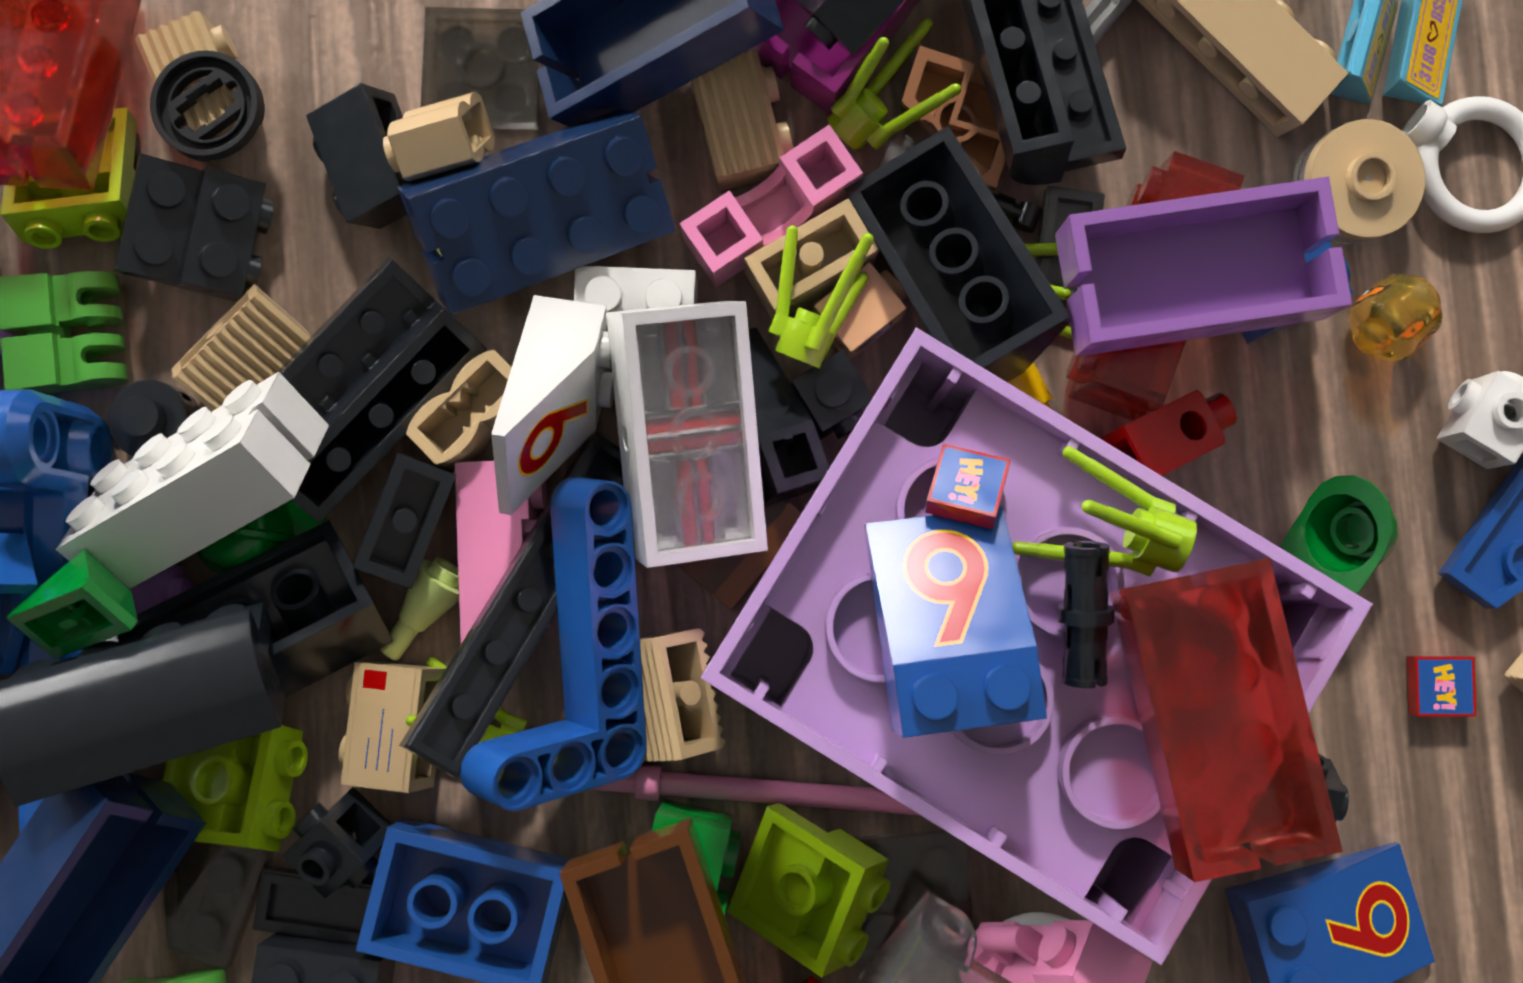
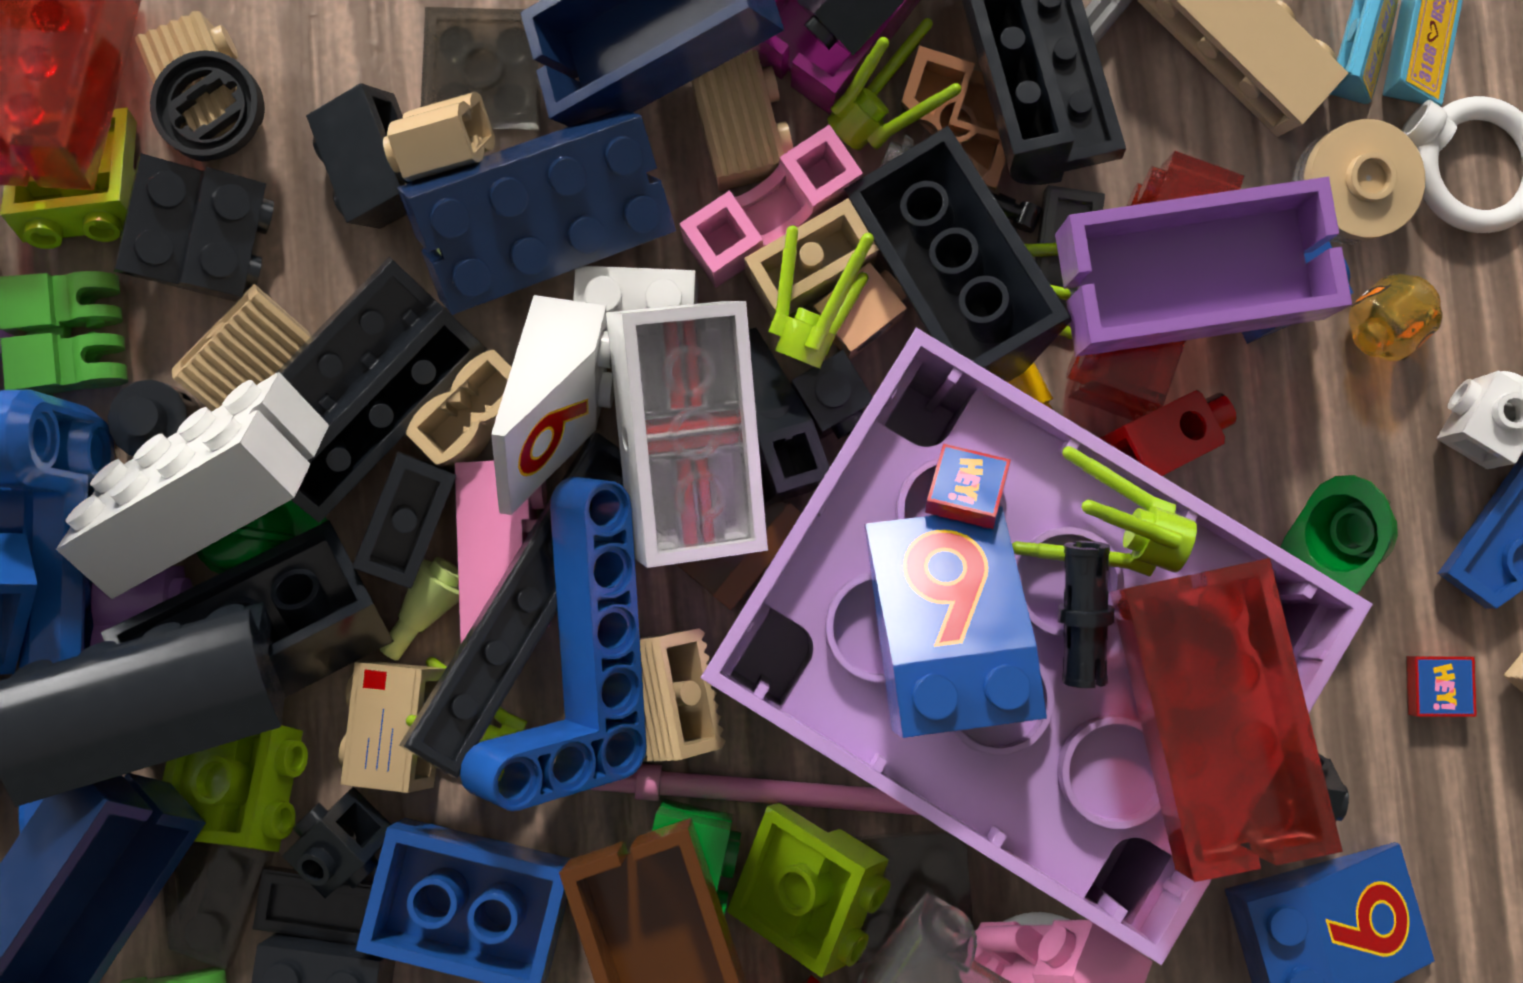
(76, 608): green slope -> none

